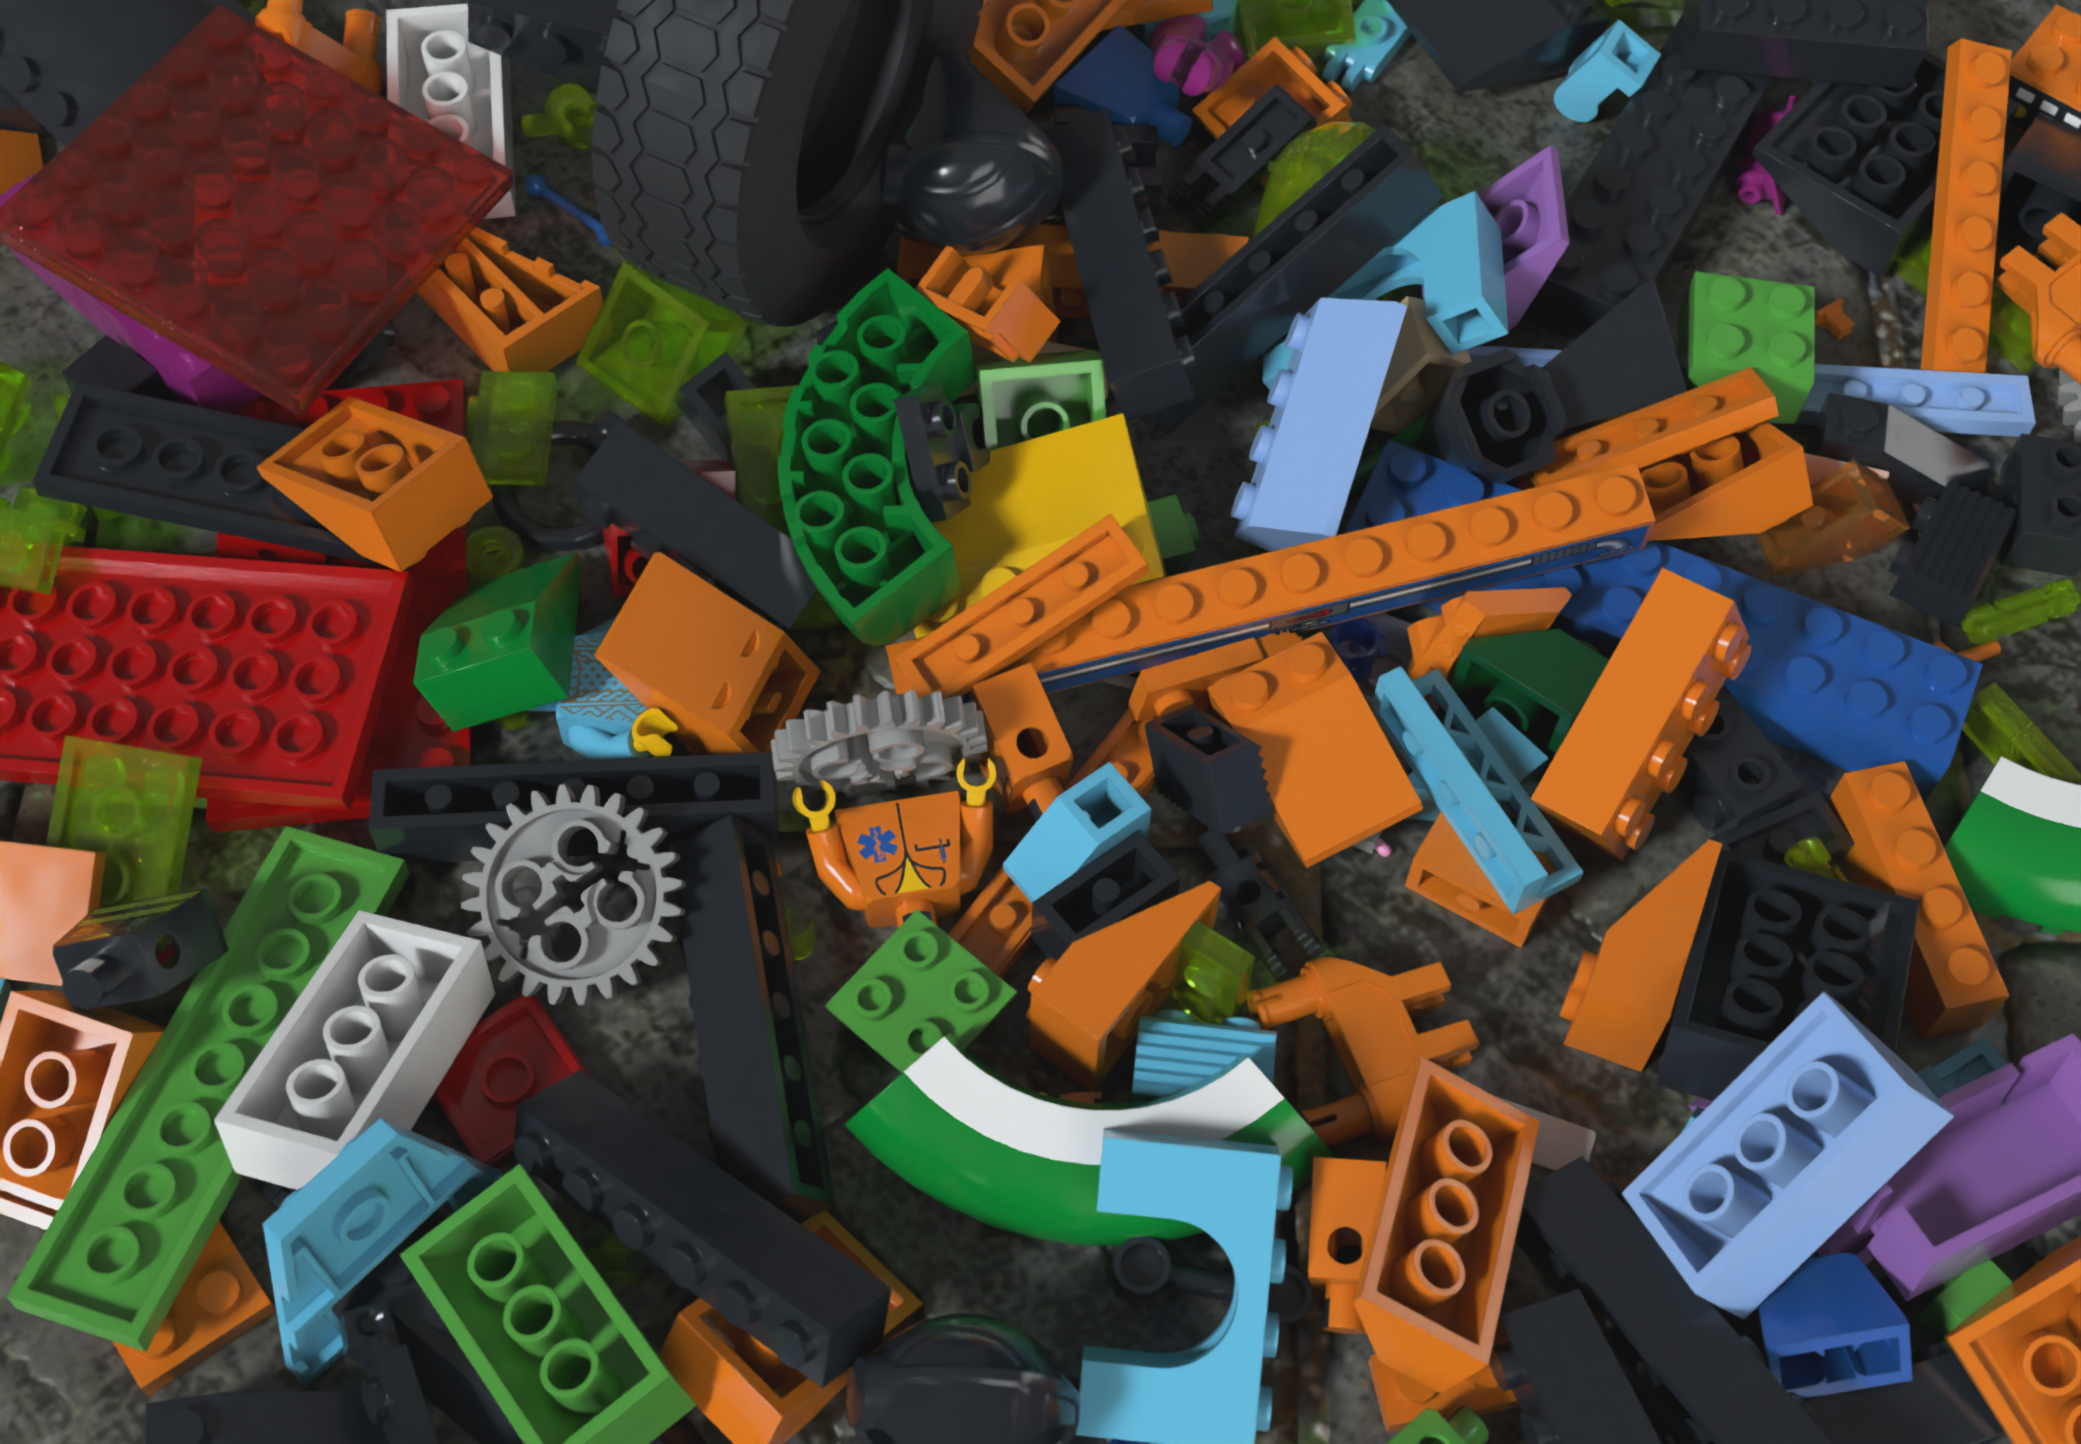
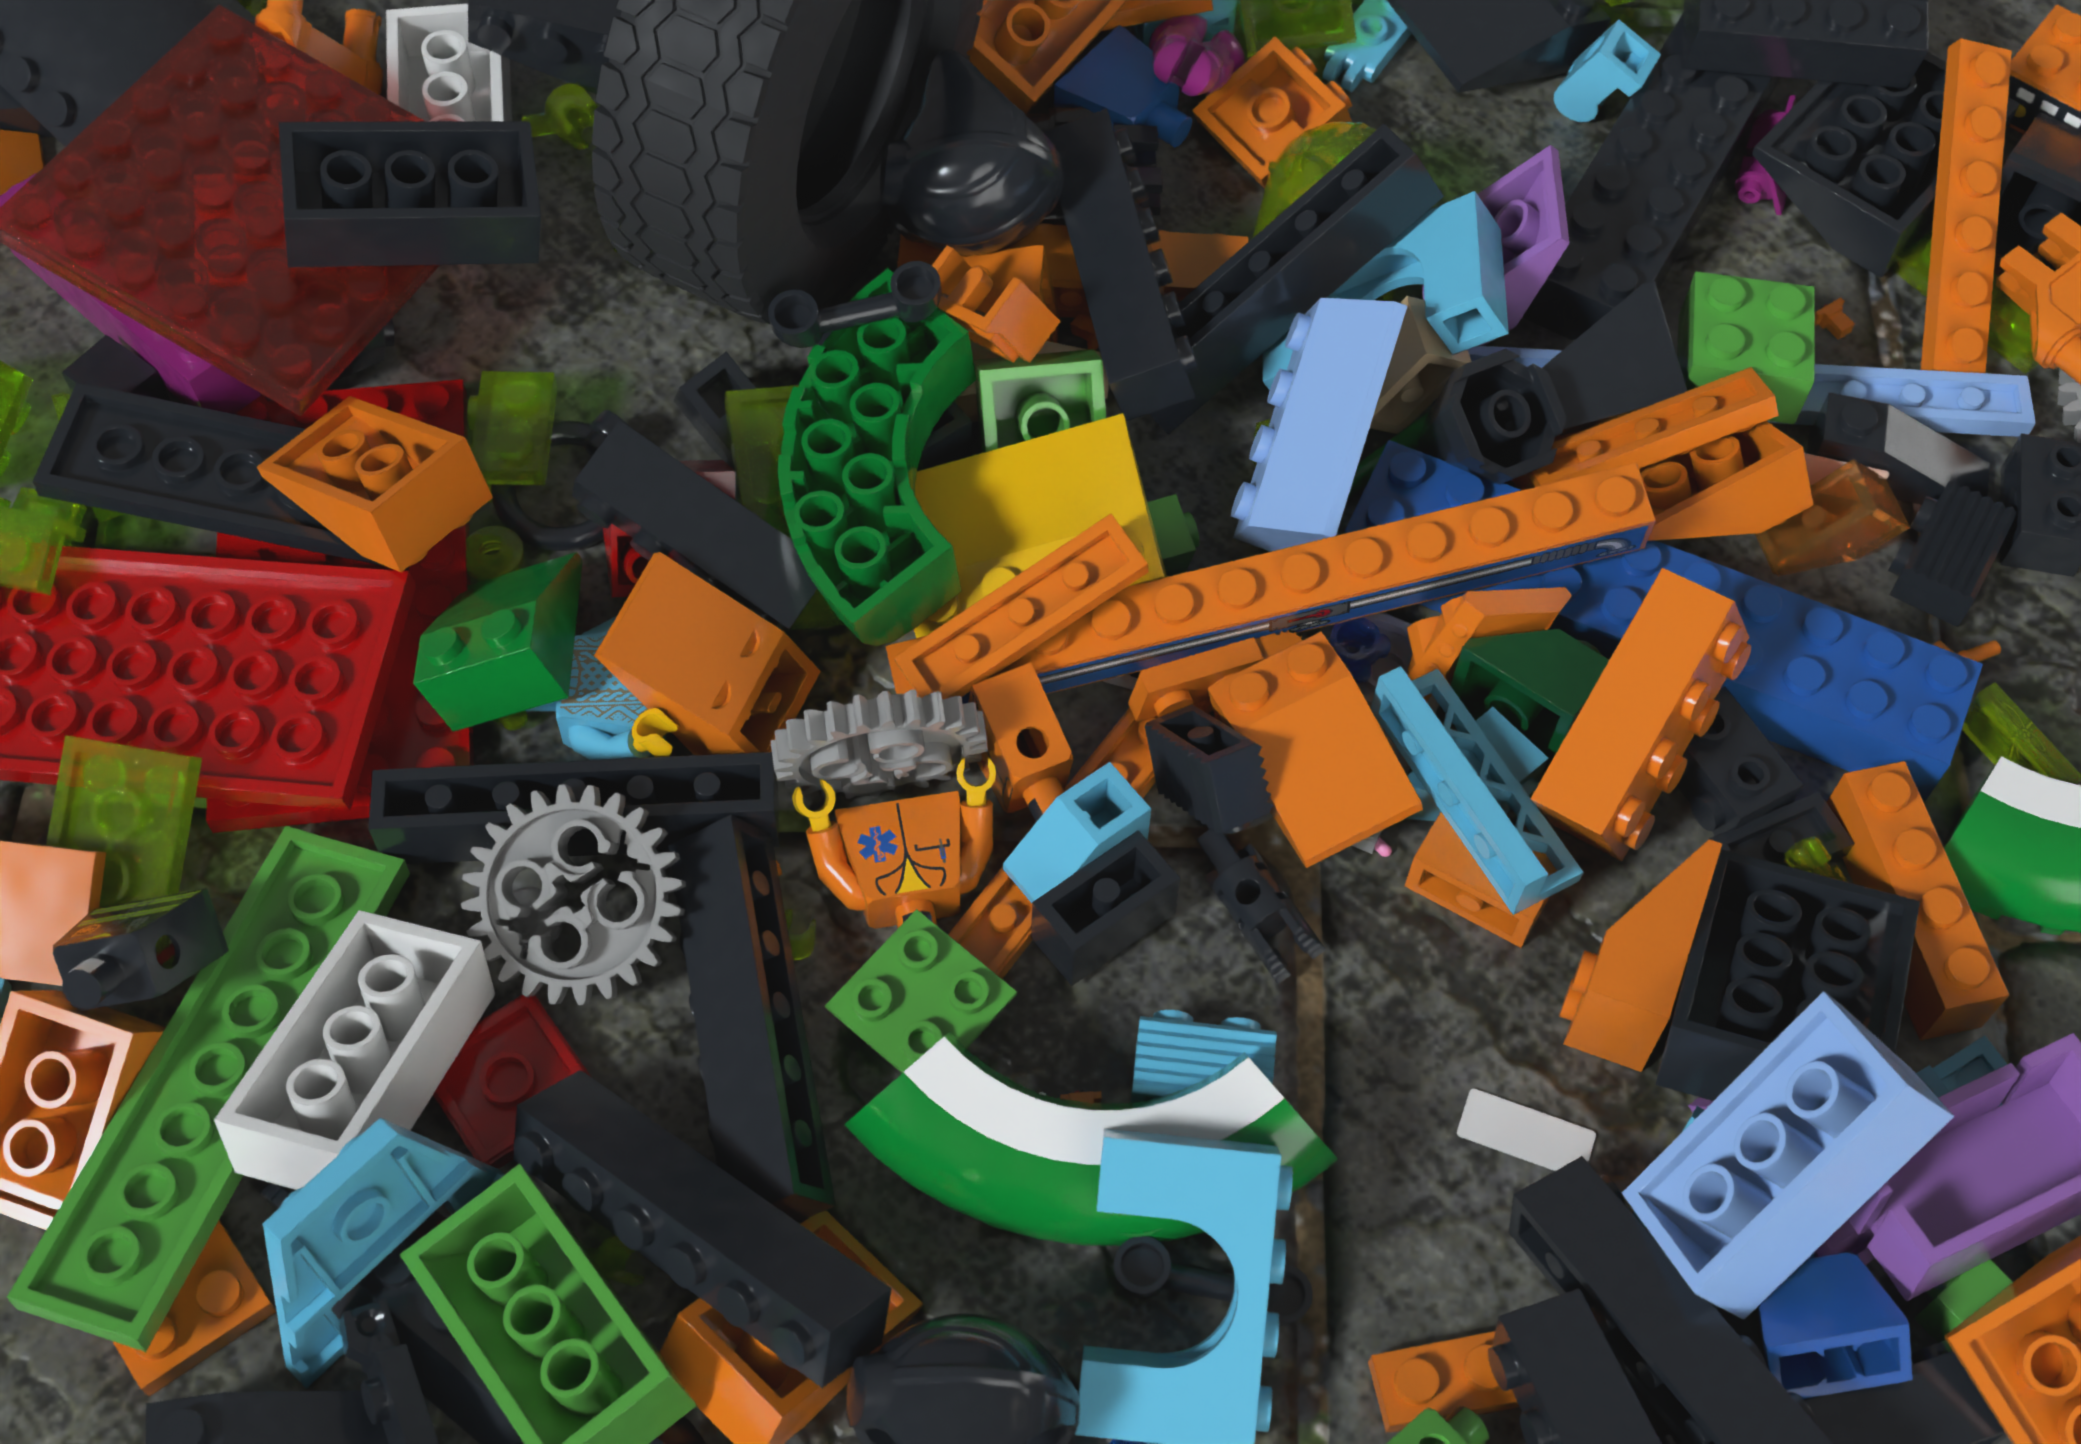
(409, 193): none -> black brick
(511, 307): orange wedge -> none
(537, 185): blue hinge -> none
(655, 341): clear neon green slope -> none
(801, 324): none -> black bar
(940, 449): black plate -> none
(1083, 328): none -> orange piece
(1093, 996): orange slope -> none
(1212, 976): clear neon green plate -> none
(1241, 157): black hinge -> none
(1341, 1217): orange torso -> none
(1372, 1035): orange connector -> none
(1444, 1228): orange slope -> none
(2021, 611): clear neon green axle -> none

